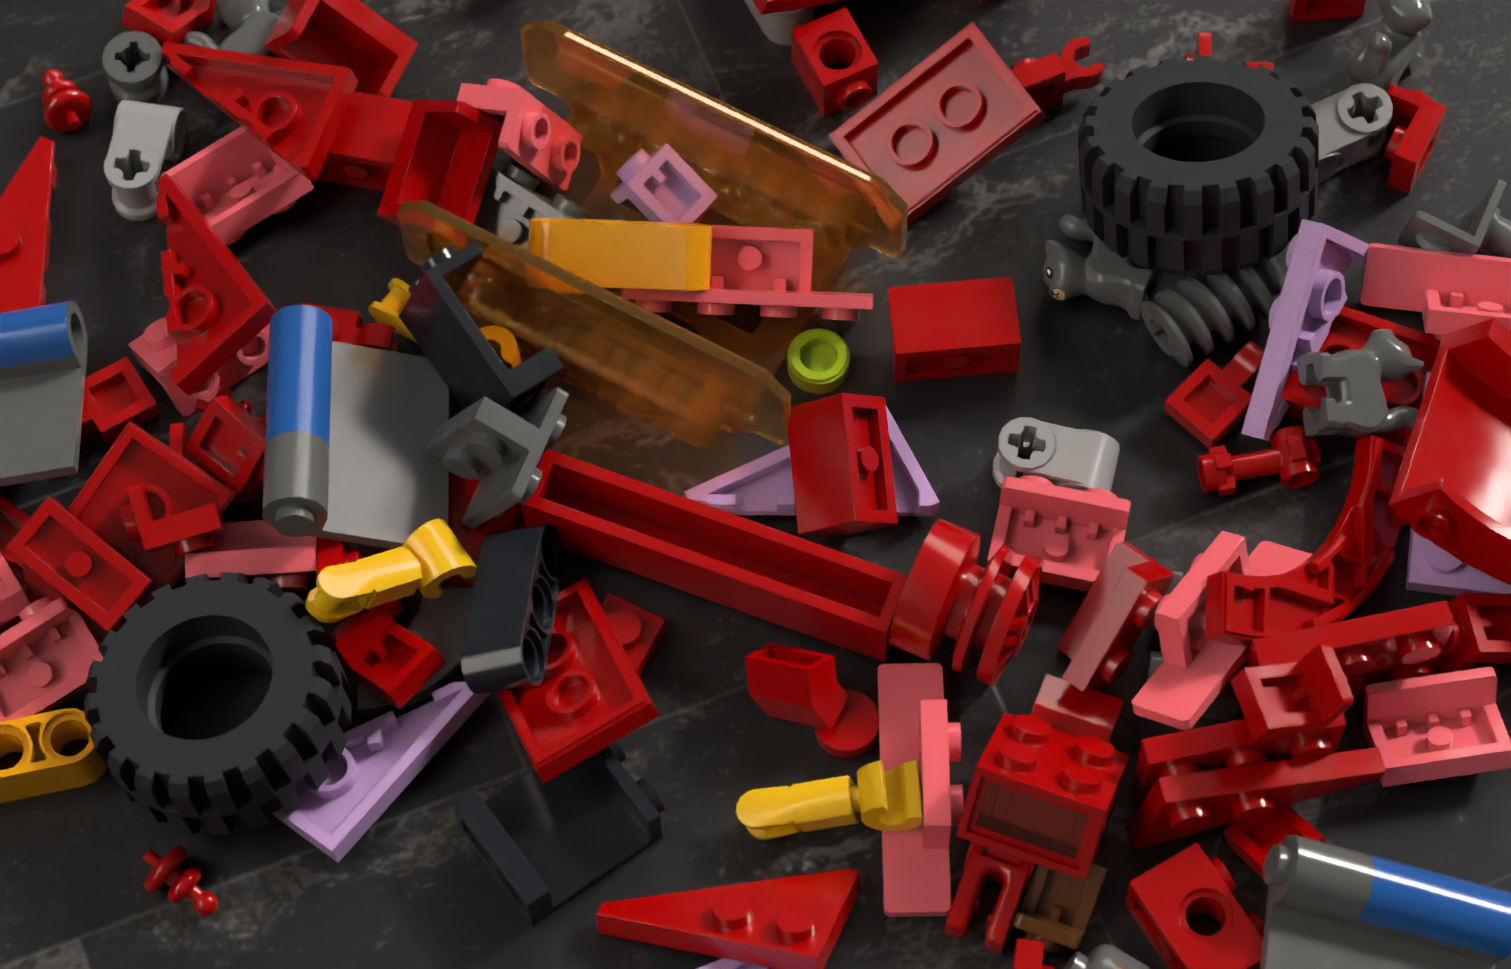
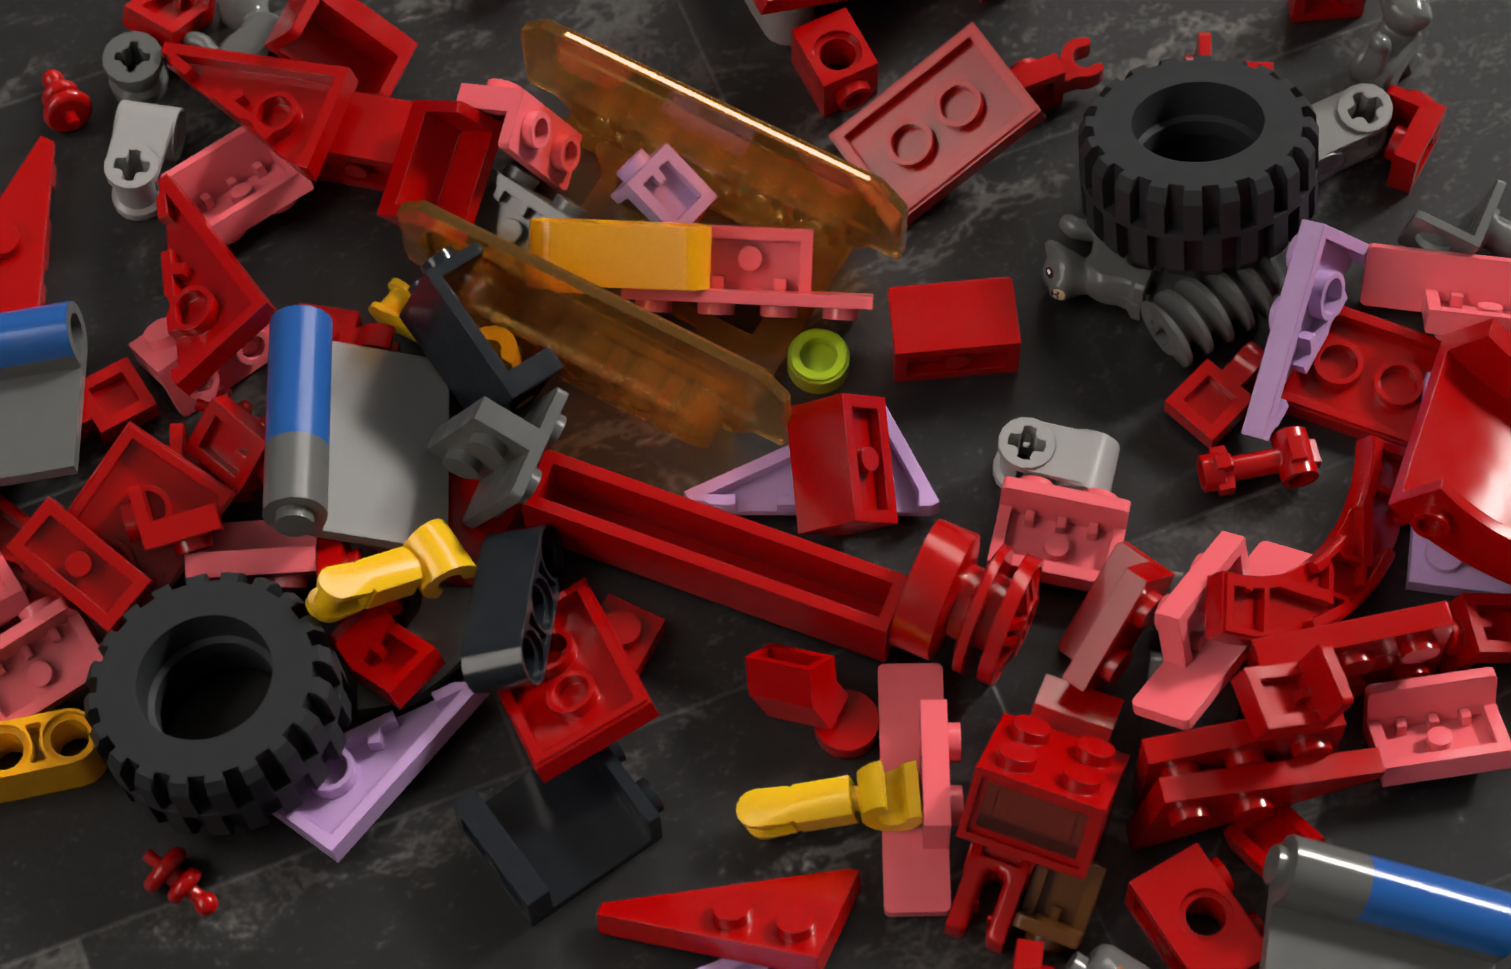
(1354, 388): dark grey animal -> none

